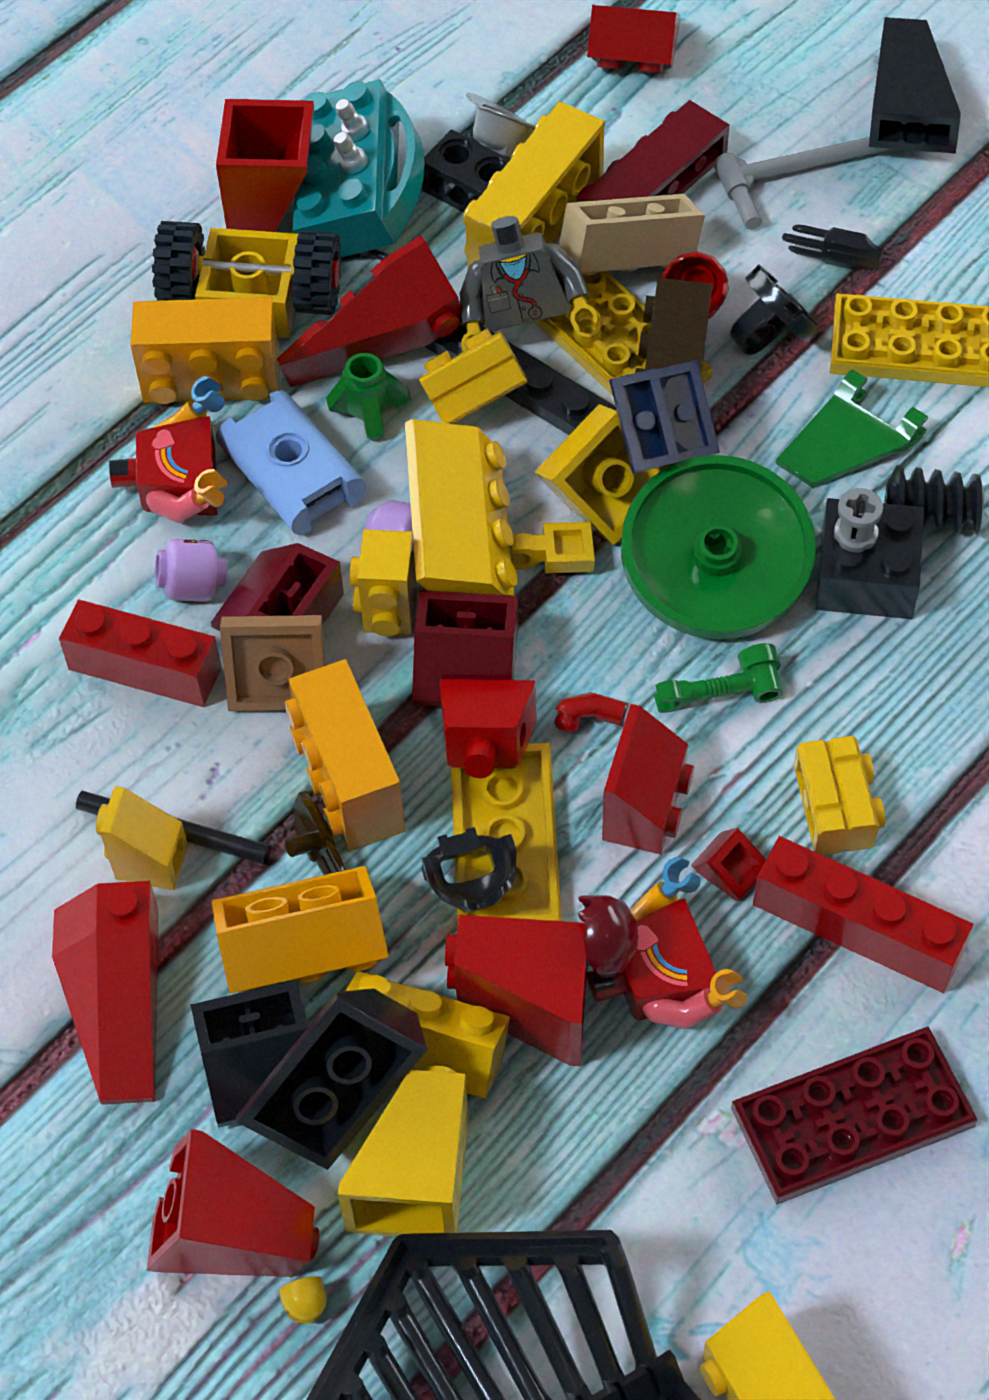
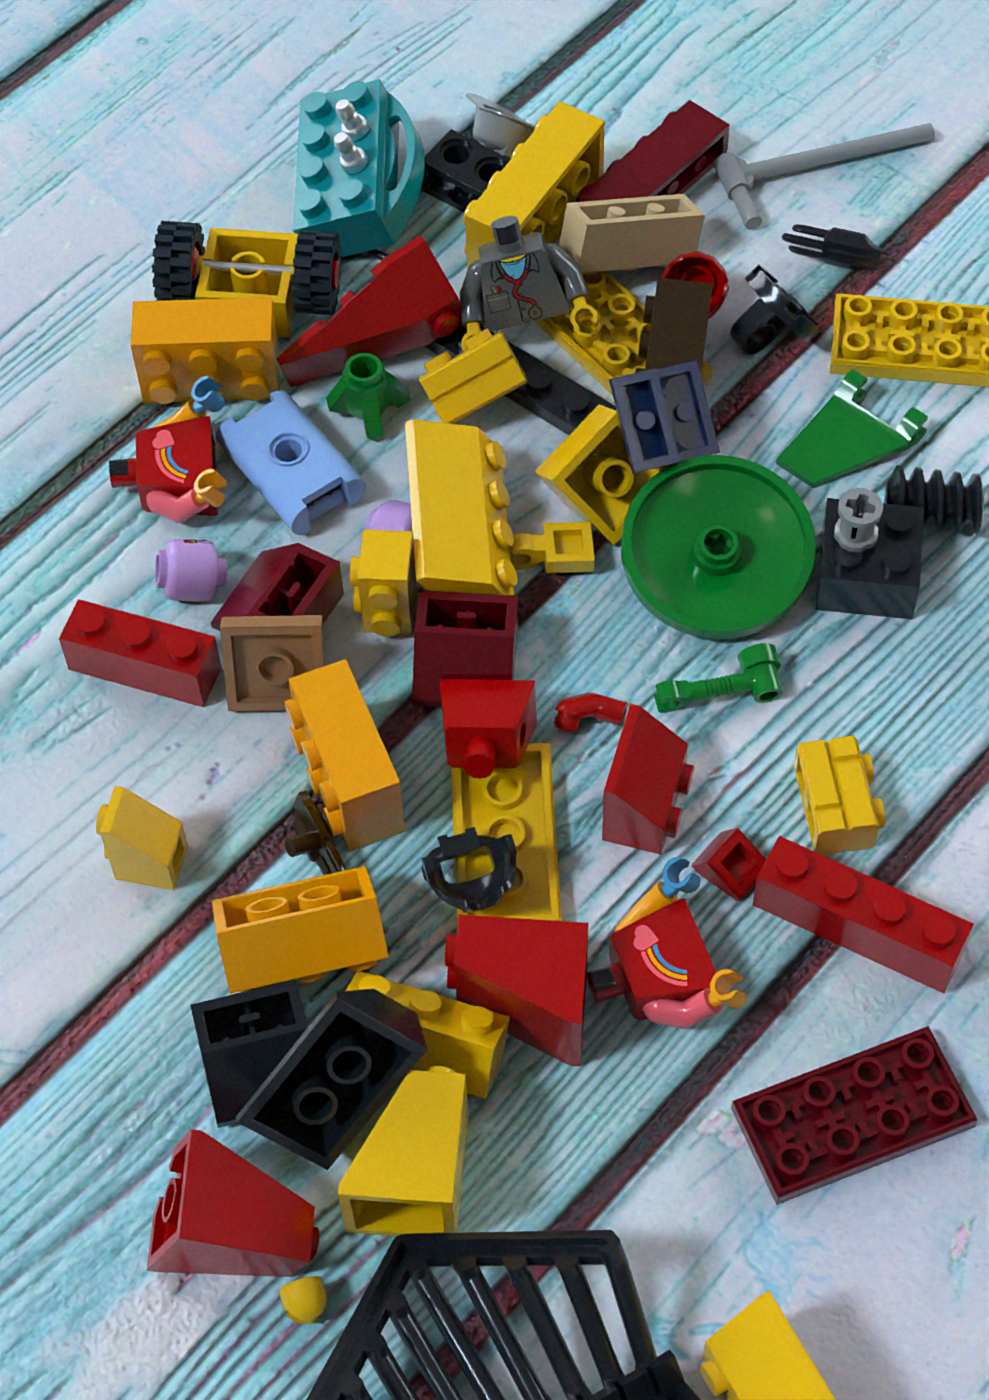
(109, 978): red wedge -> none
(195, 833): black bar -> none
(262, 159): red slope -> none
(608, 935): dark red hair -> none
(633, 36): red slope -> none
(912, 92): black slope -> none

